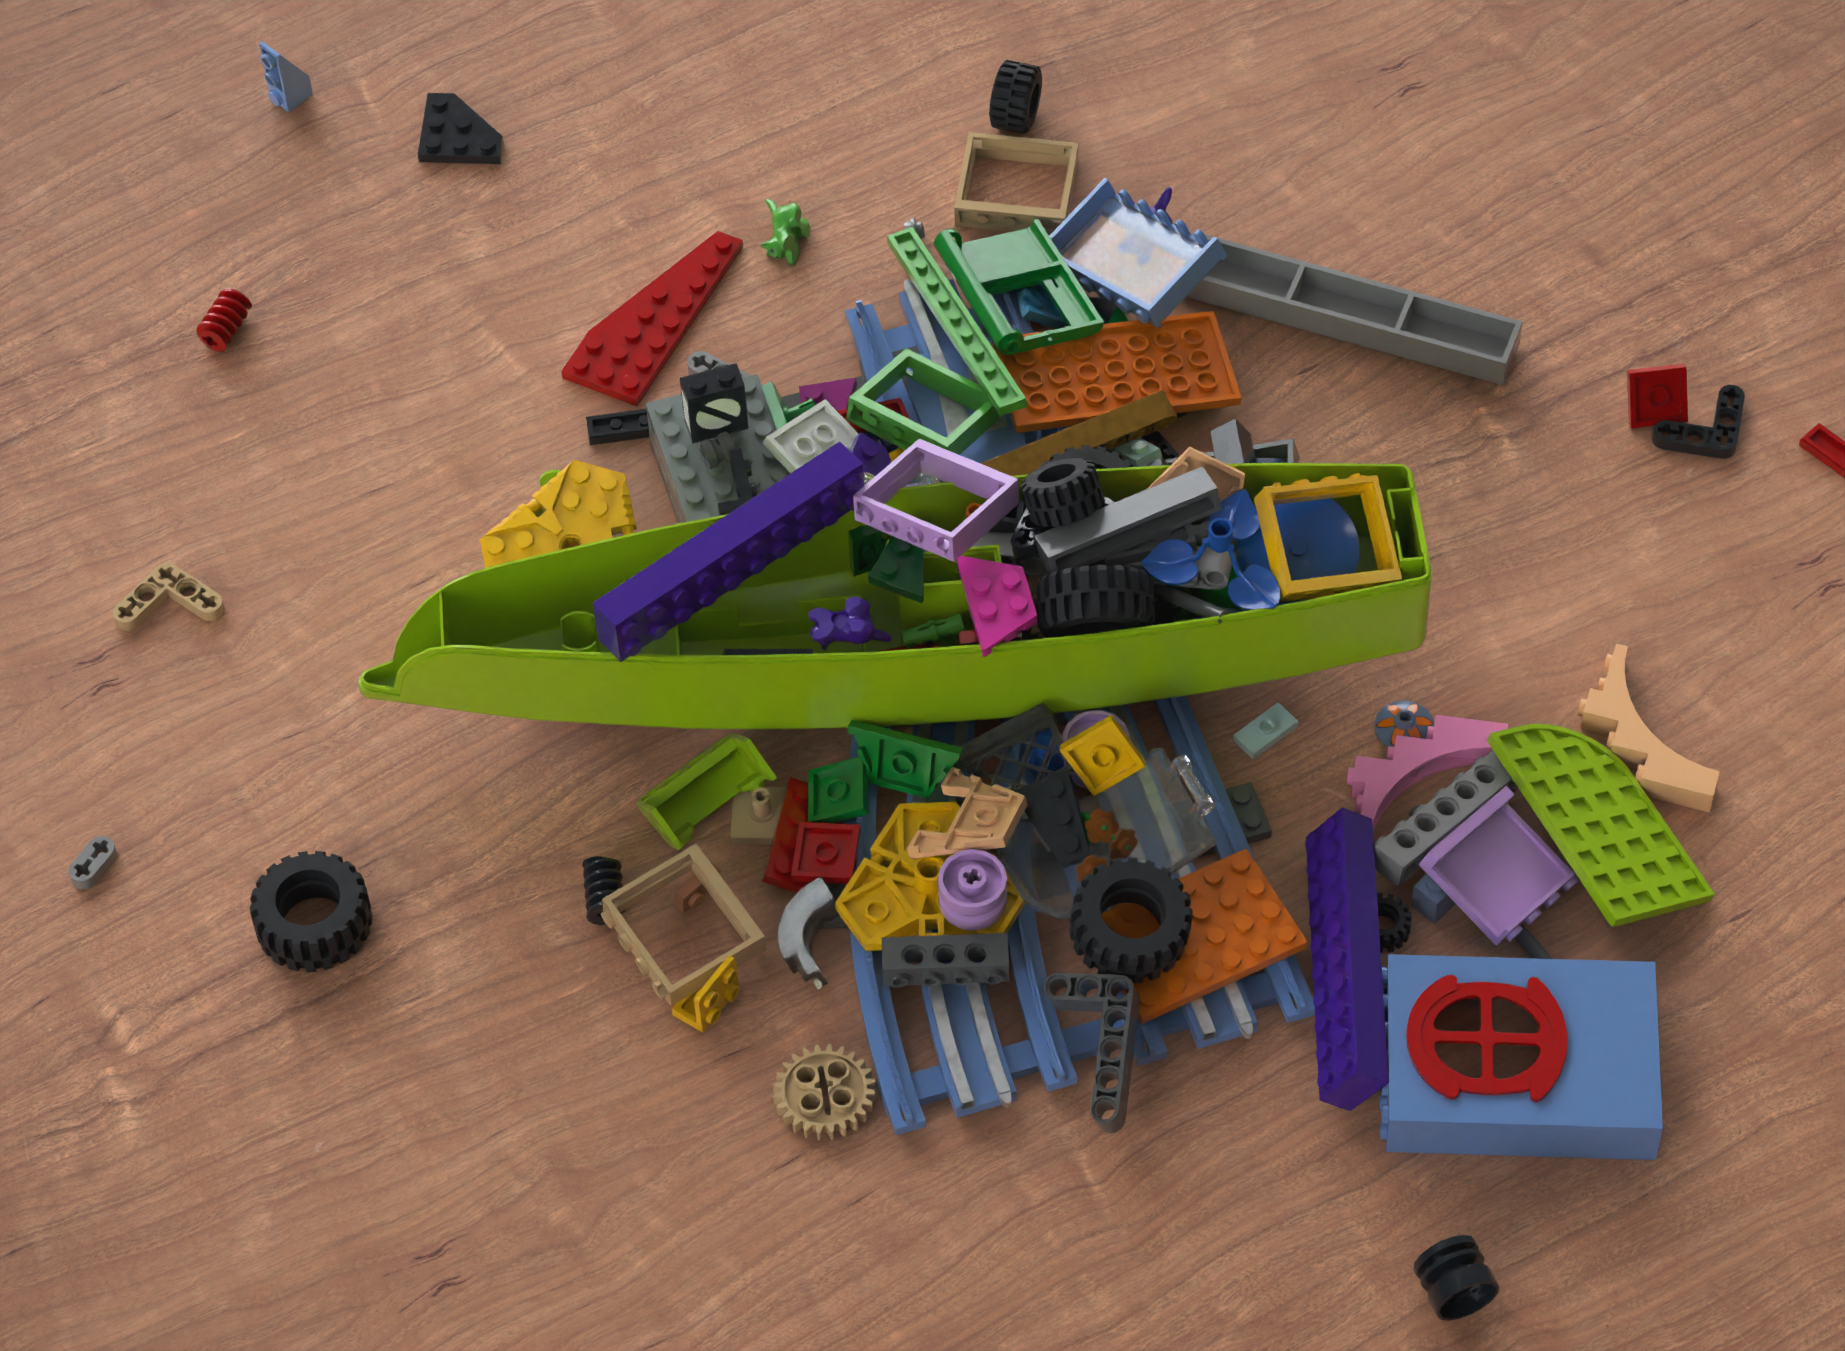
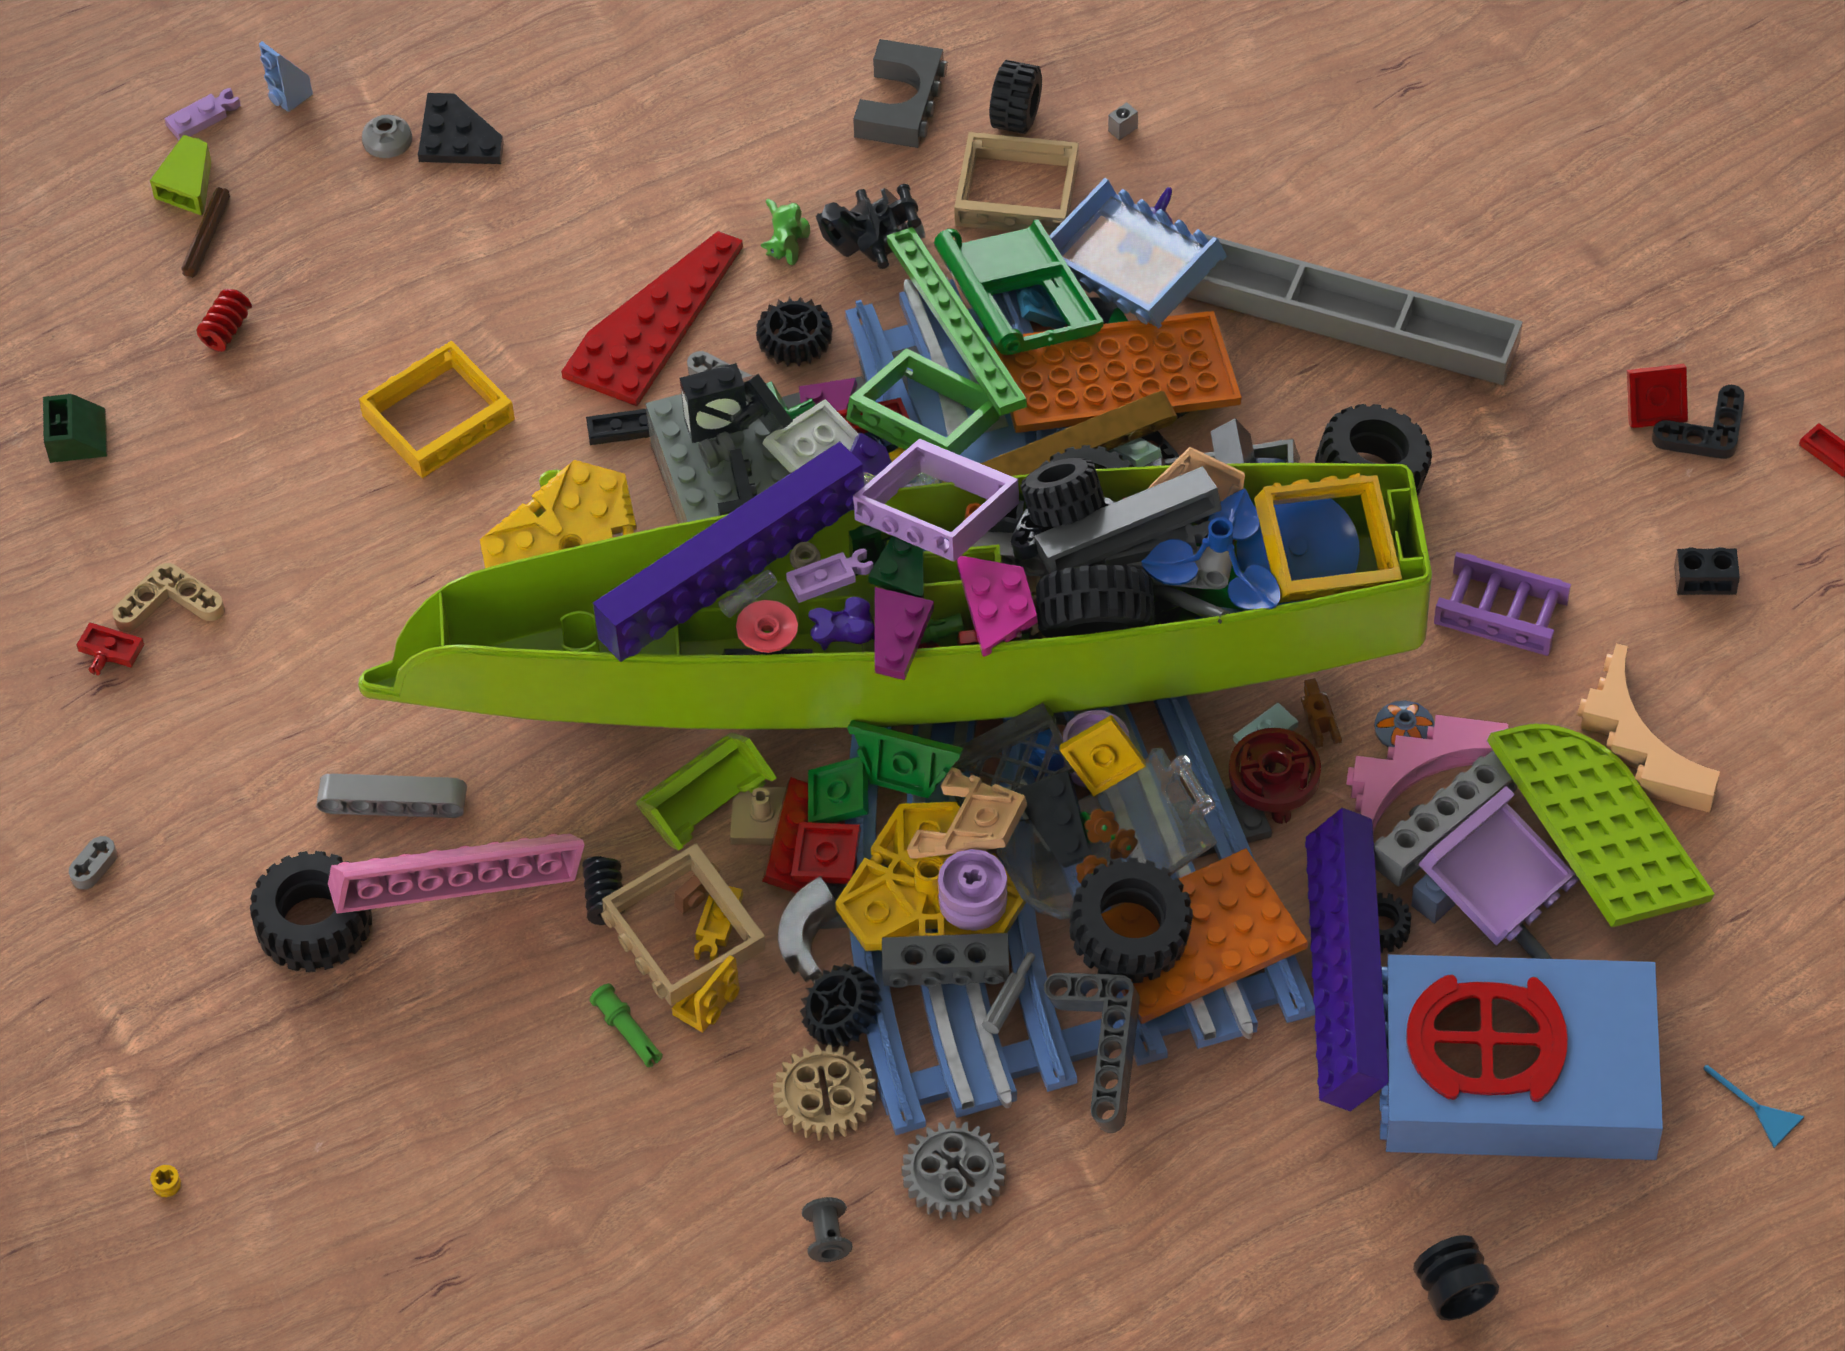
(73, 428): none -> dark green slope
(109, 646): none -> red plate
(165, 1172): none -> yellow bush
(184, 175): none -> lime slope
(201, 114): none -> lavender plate
(205, 232): none -> reddish brown axle
(386, 143): none -> light grey piece
(391, 795): none -> light grey beam
(454, 872): none -> bright pink slope
(456, 440): none -> yellow window
(618, 1015): none -> bright green pin
(713, 927): none -> yellow plate
(747, 593): none -> clear axle
(761, 405): none -> black tile
(767, 616): none -> coral dish
(794, 323): none -> black gear
(804, 550): none -> dark tan plate
(827, 574): none -> lavender plate
(829, 1243): none -> dark grey hose
(841, 1023): none -> black gear
(869, 223): none -> black piece
(898, 630): none -> magenta wing
(905, 121): none -> dark grey arch
(972, 1153): none -> light grey gear
(1007, 997): none -> light grey axle
(1123, 121): none -> light grey piece
(1275, 791): none -> dark red piece
(1319, 713): none -> dark orange hinge
(1376, 433): none -> black tyre
(1495, 626): none -> medium lavender fence
(1712, 574): none -> black brick
(1774, 1121): none -> dark azure piece

